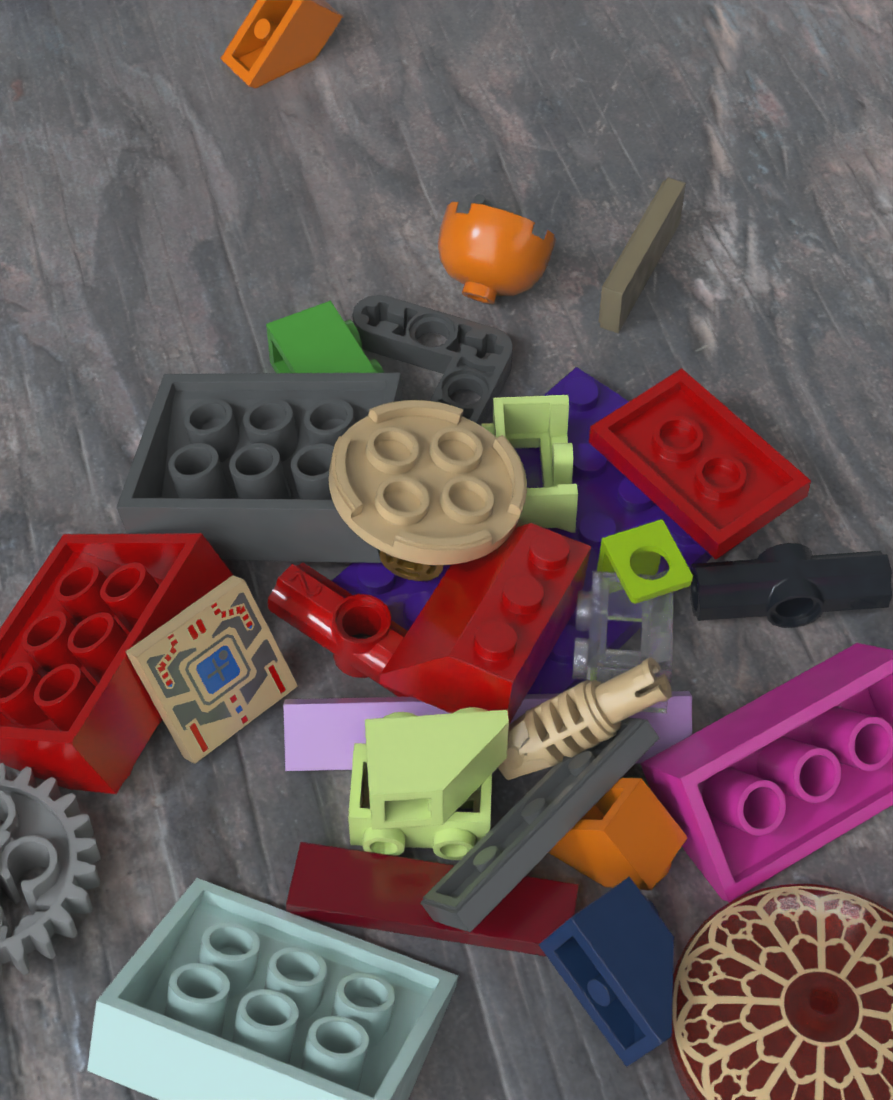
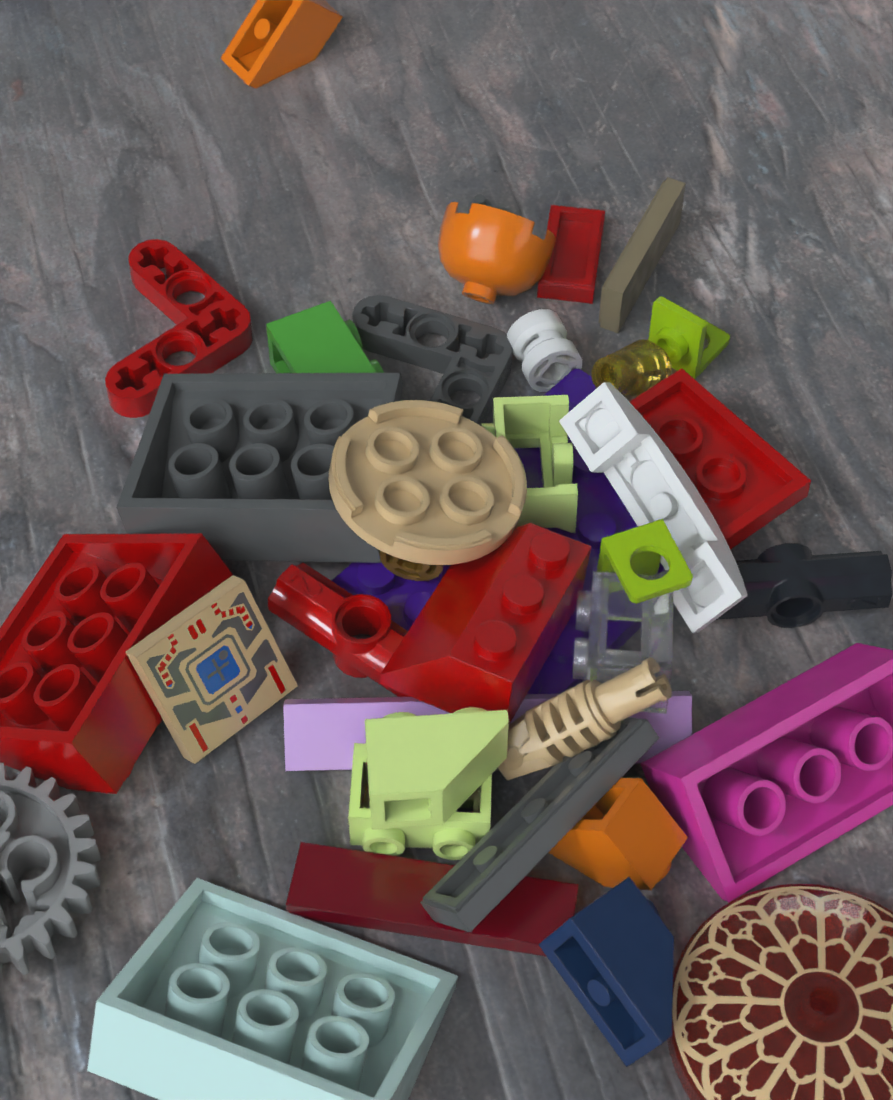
(193, 330): none -> red beam
(549, 353): none -> white wheel
(575, 255): none -> red tile
(633, 368): none -> clear yellow cone
(655, 487): none -> white slope
(683, 337): none -> lime bracket

